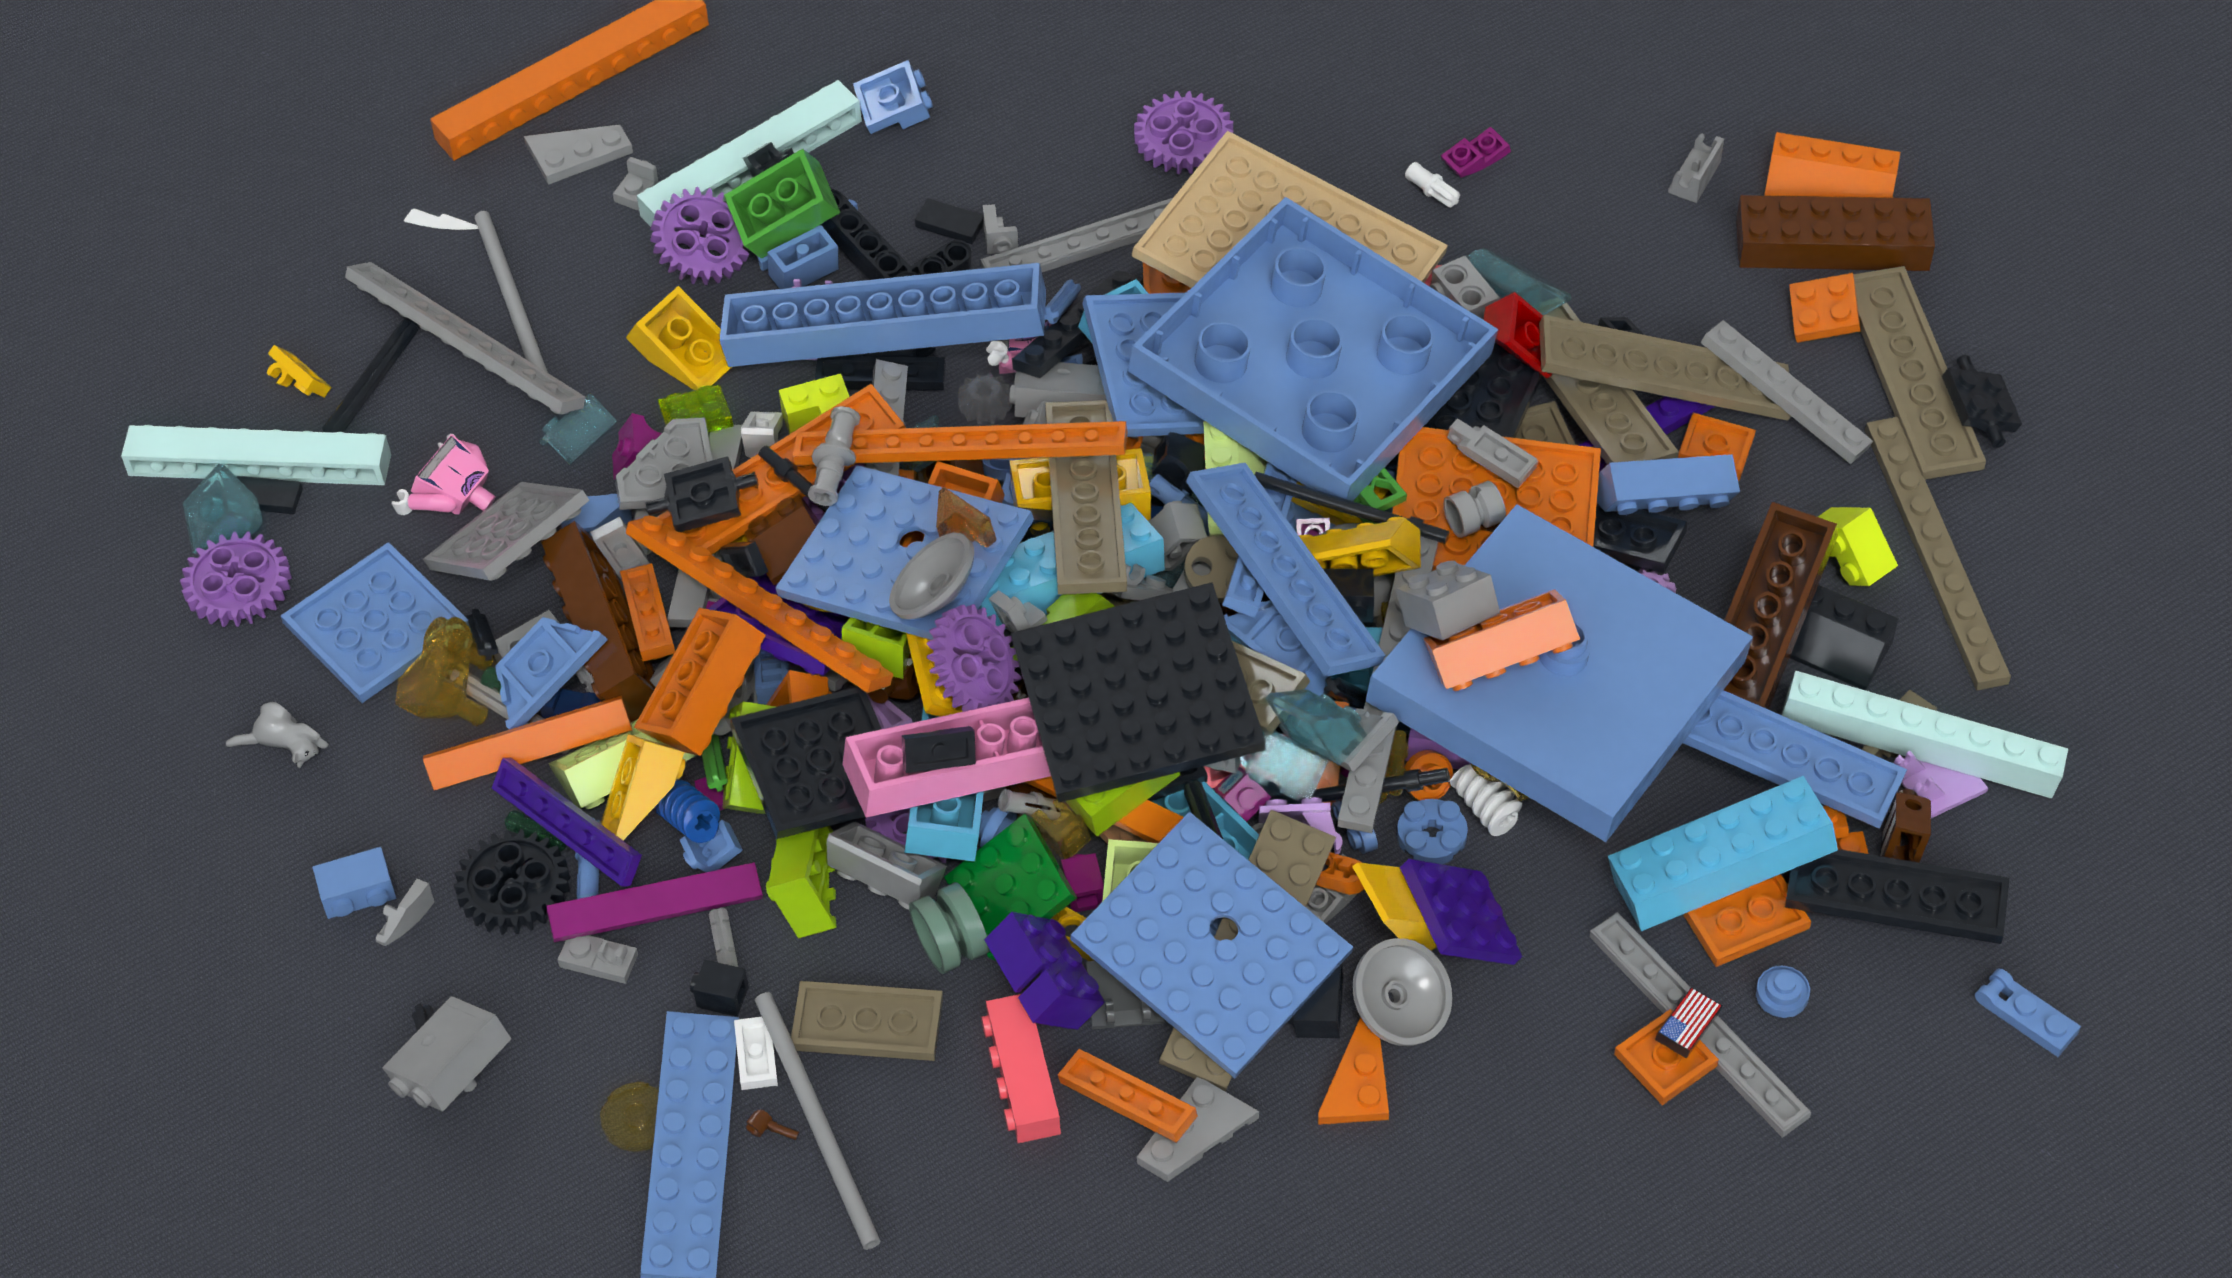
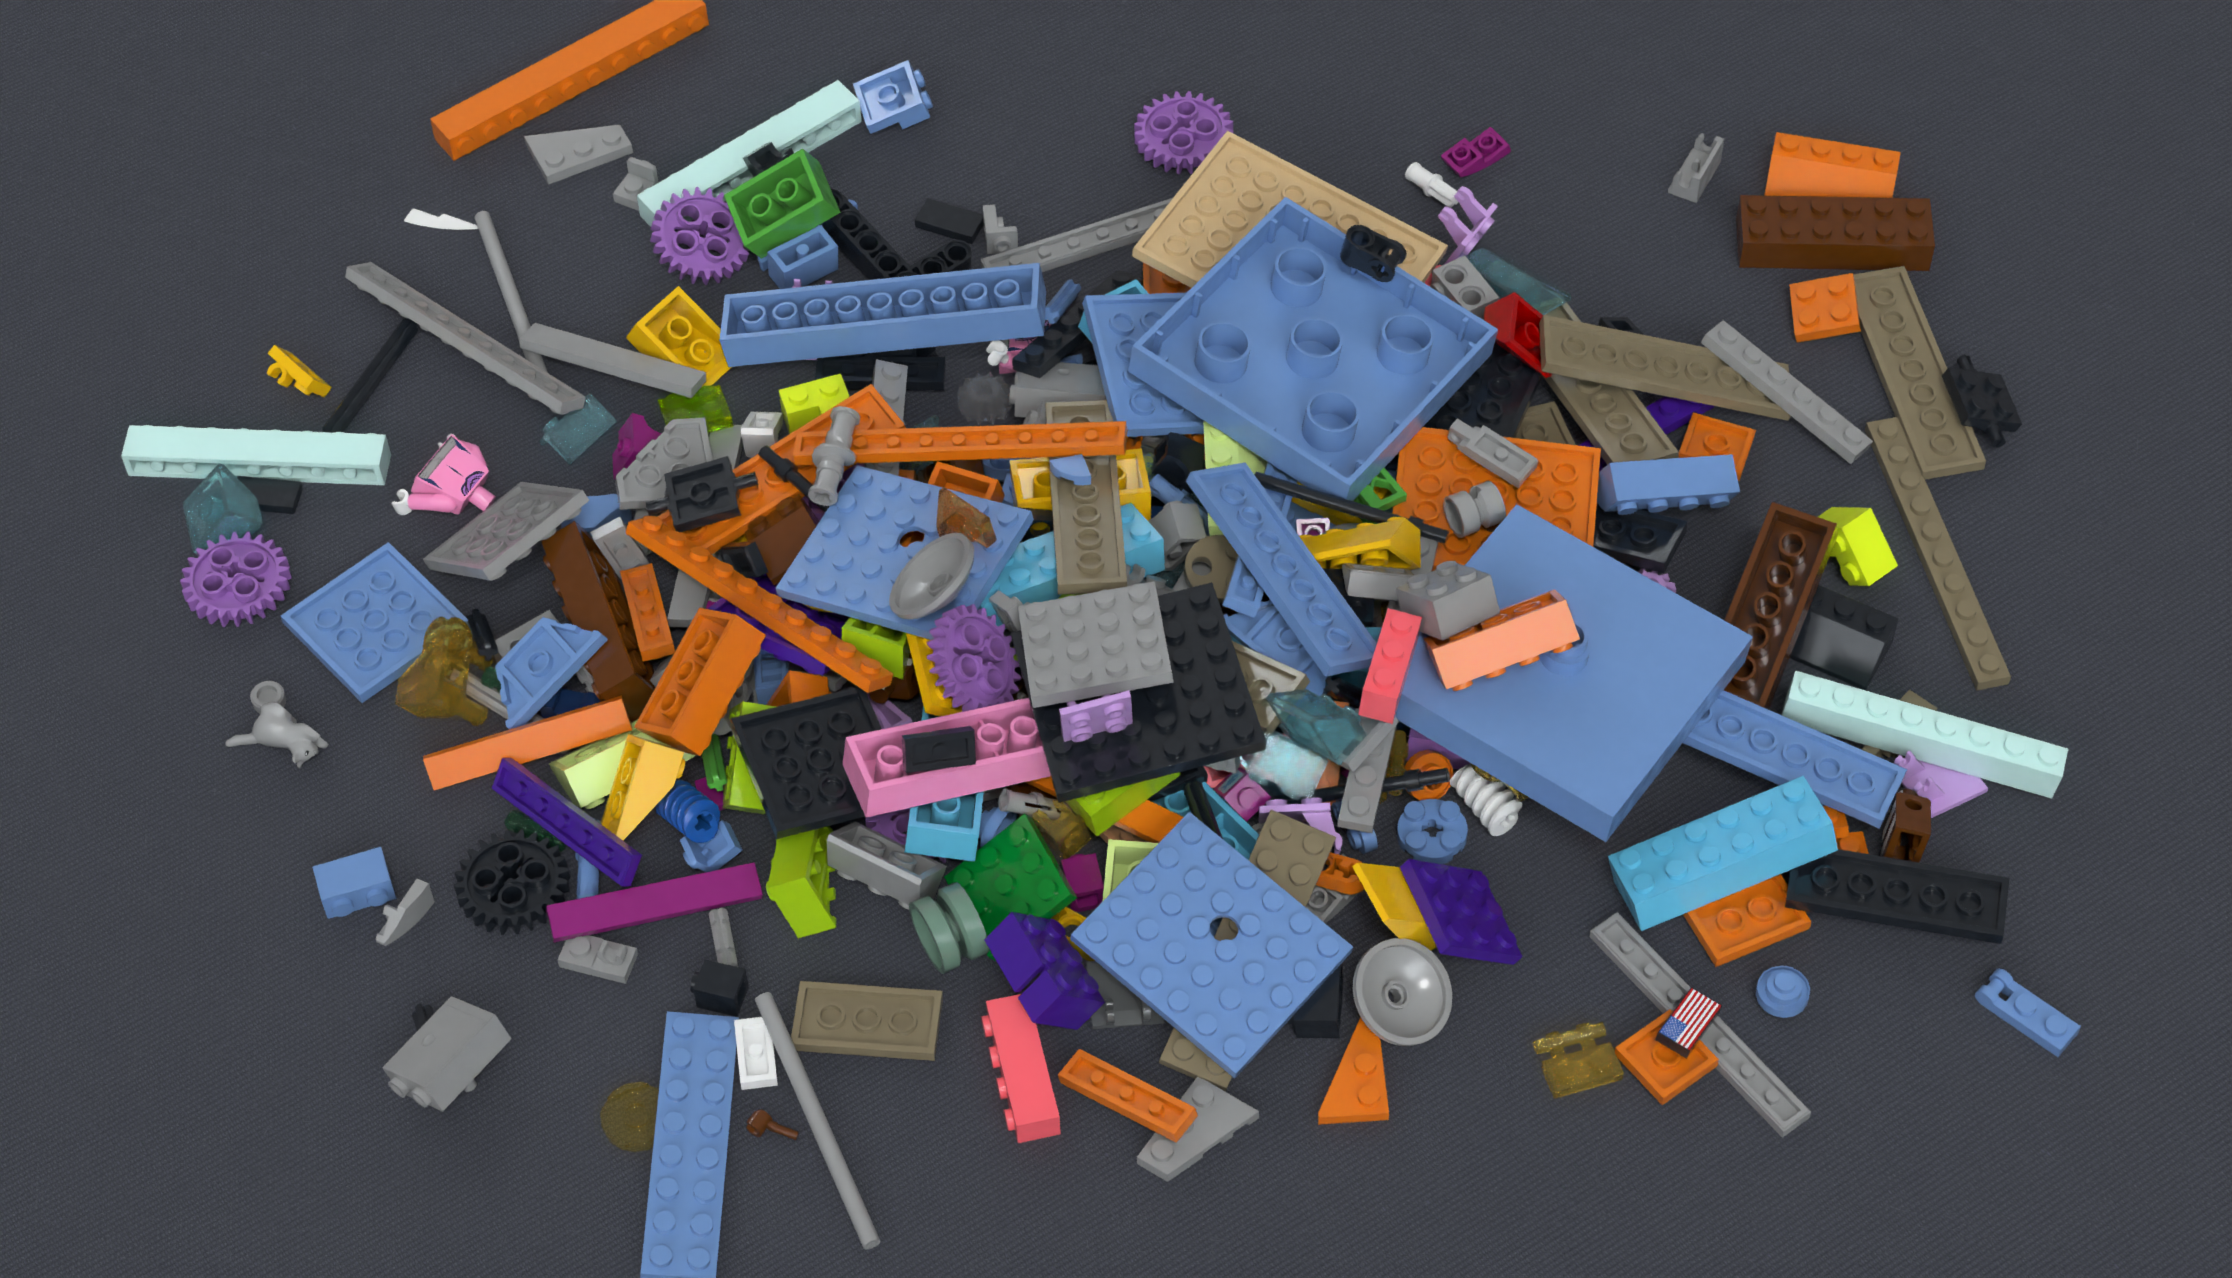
(267, 692): none -> light grey tile
(613, 360): none -> light grey tile
(1071, 468): none -> medium blue tile
(1094, 644): none -> light grey plate
(1107, 714): none -> lavender plate
(1370, 252): none -> black piece
(1374, 581): none -> light grey slope
(1390, 666): none -> coral brick
(1460, 233): none -> lavender plate
(1580, 1069): none -> clear yellow plate

